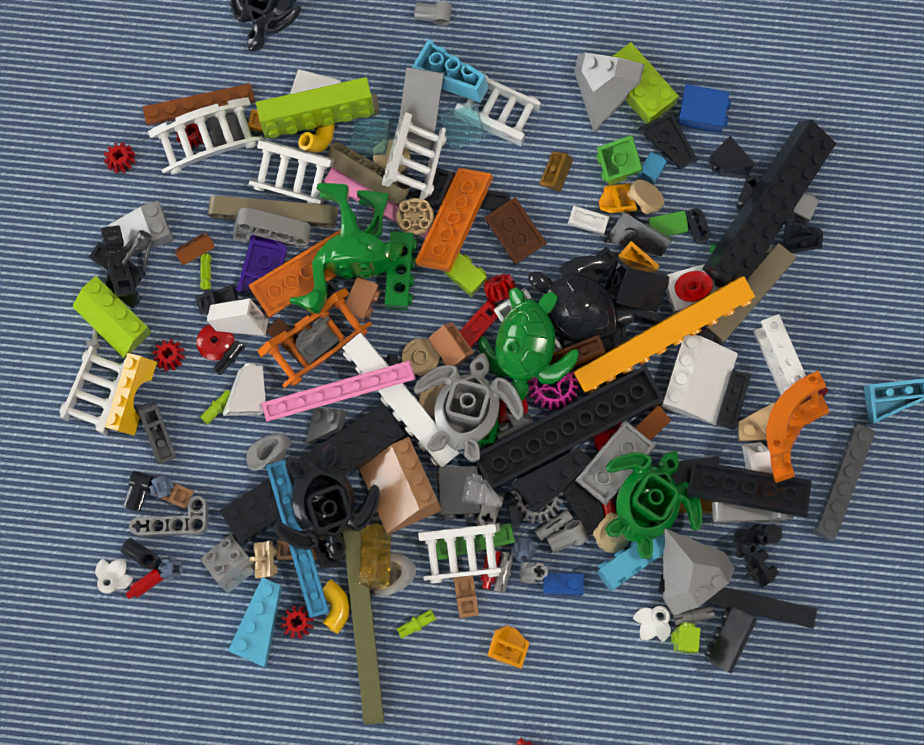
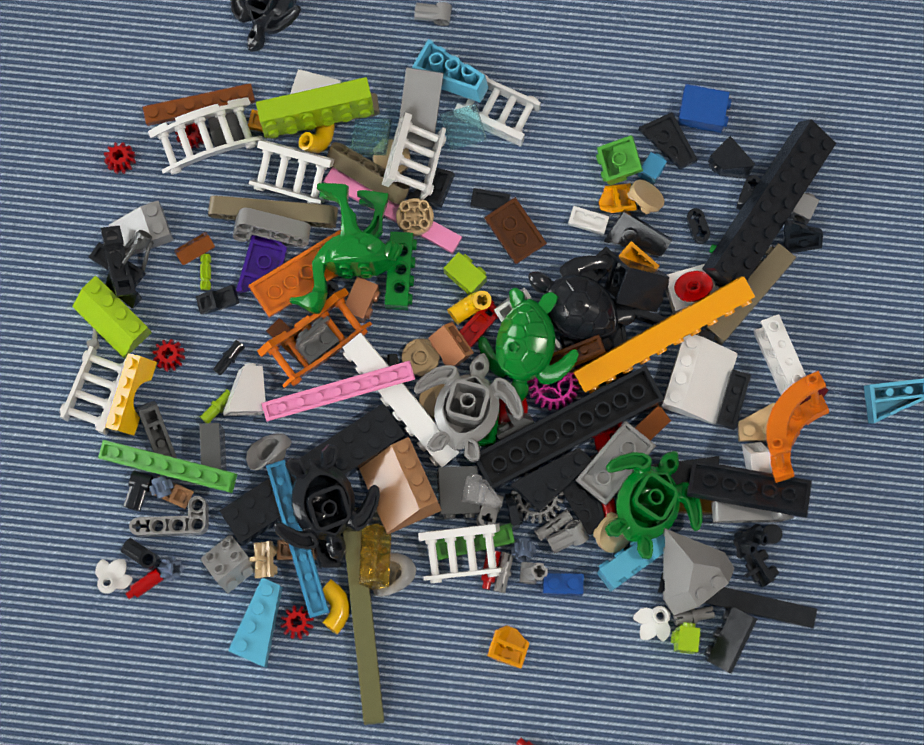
(168, 466): none -> bright green tile
(211, 350): red dish -> none
(213, 445): none -> dark grey brick
(238, 317): white slope -> none
(324, 423): dark grey wing -> none
(416, 623): lime pin -> none
(454, 220): orange plate -> none
(466, 596): medium nougat slope -> none
(469, 305): none -> yellow cylinder
(498, 287): red gear -> none
(556, 171): pearl gold slope -> none
(605, 83): light grey wedge -> none
(653, 94): lime brick -> none
(670, 223): bright green slope -> none
(844, 482): dark grey brick -> none

